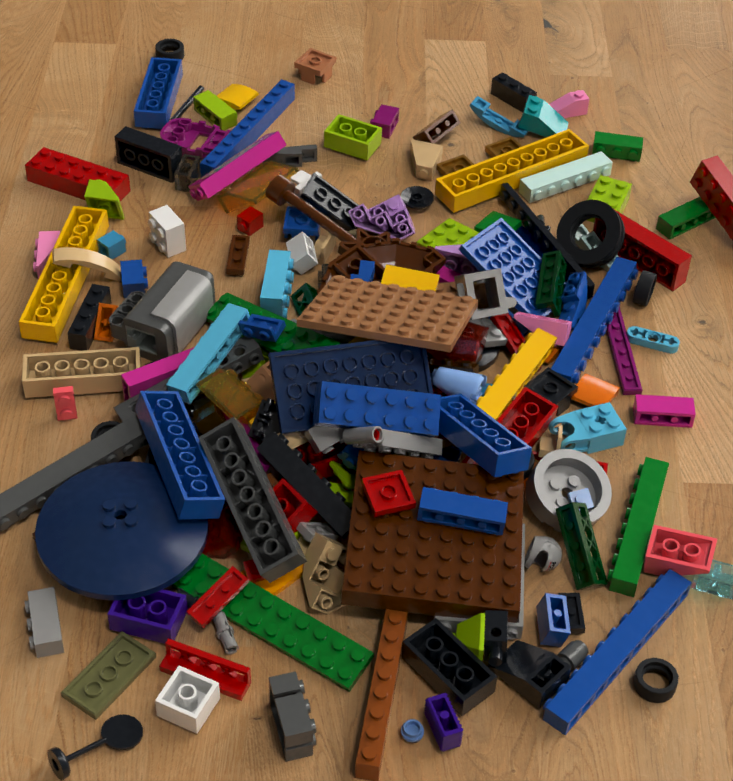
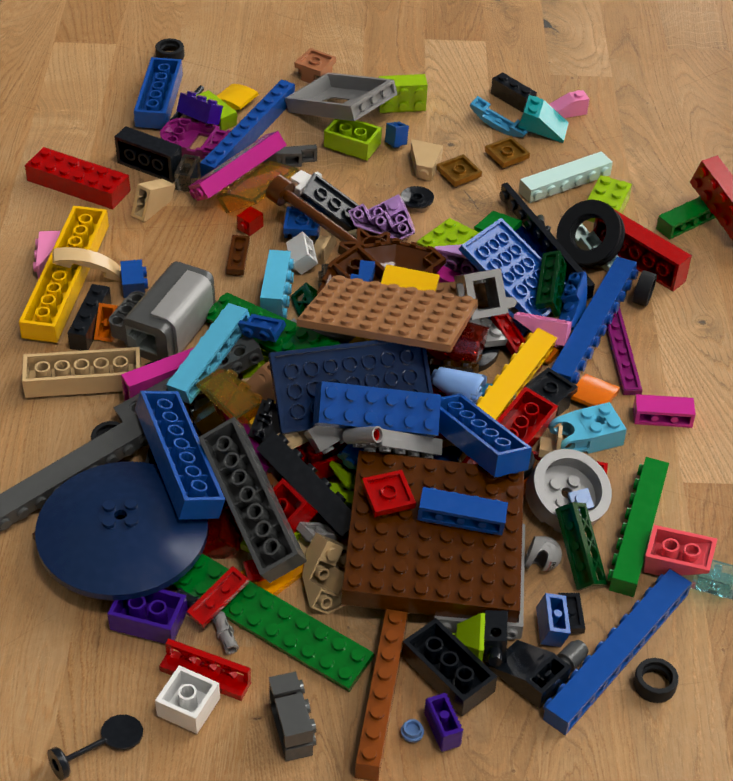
(44, 622): light grey brick -> none
(65, 403): coral plate -> none
(101, 196): lime slope -> none
(108, 675): olive tile -> none
(112, 245): dark azure brick -> none
(151, 198): none -> tan slope
(167, 231): white brick -> none
(199, 107): none -> dark purple brick
(361, 92): none -> light grey panel
(387, 118): magenta brick -> none
(396, 134): none -> blue brick
(411, 94): none -> lime brick
(438, 128): reddish brown brick -> none
(485, 178): yellow brick -> none
(618, 146): green brick -> none
(657, 345): medium azure beam -> none

